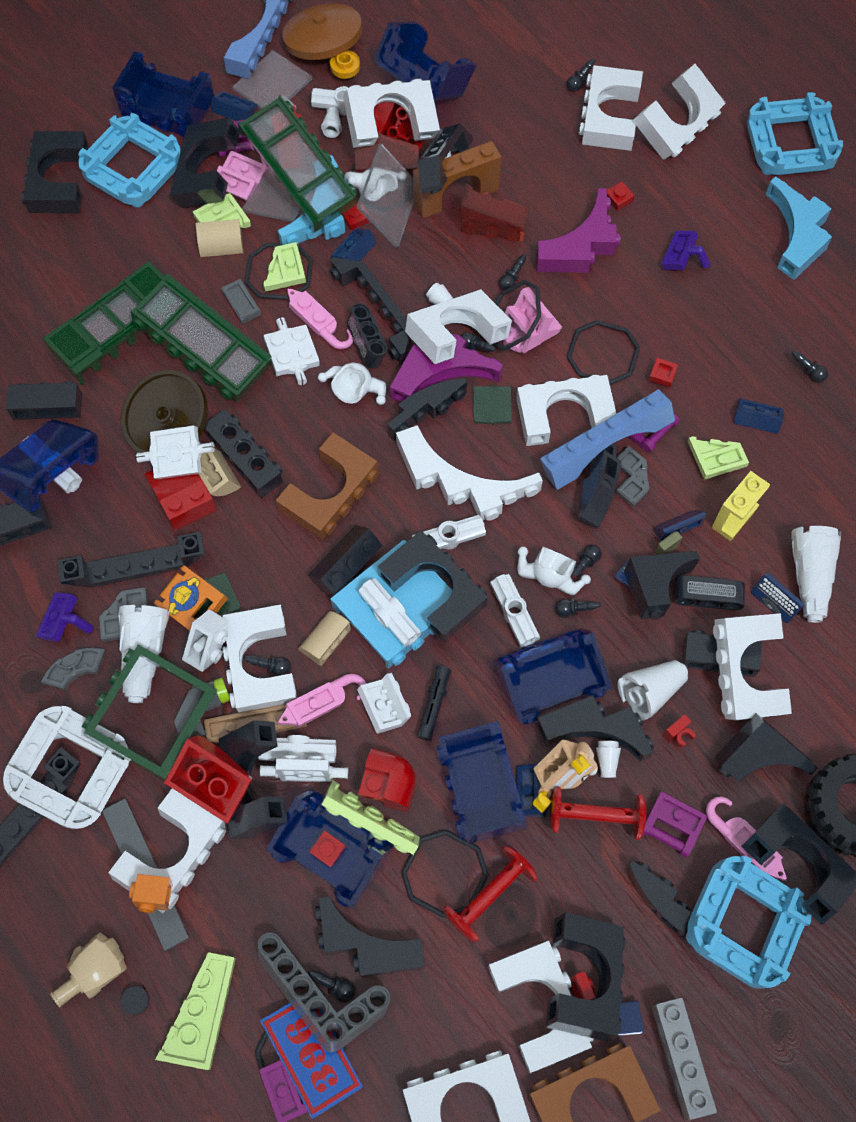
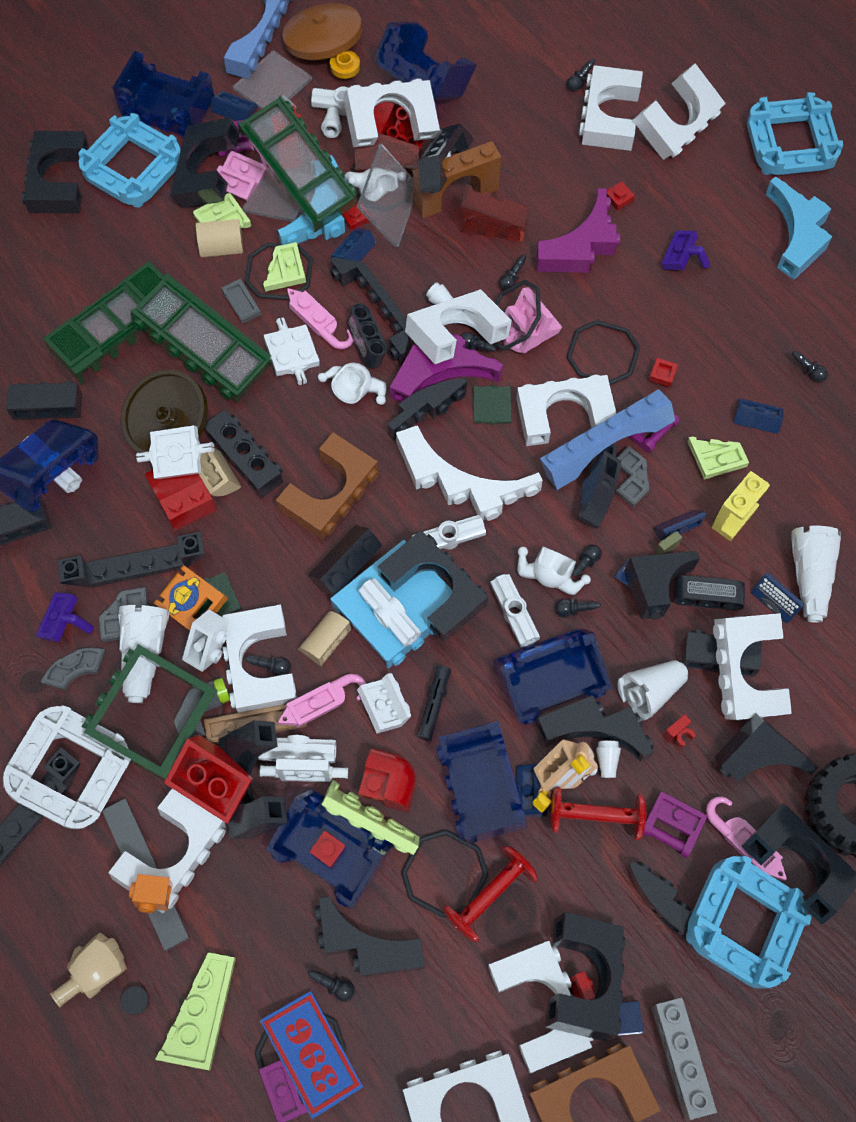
(315, 999): dark grey beam -> none

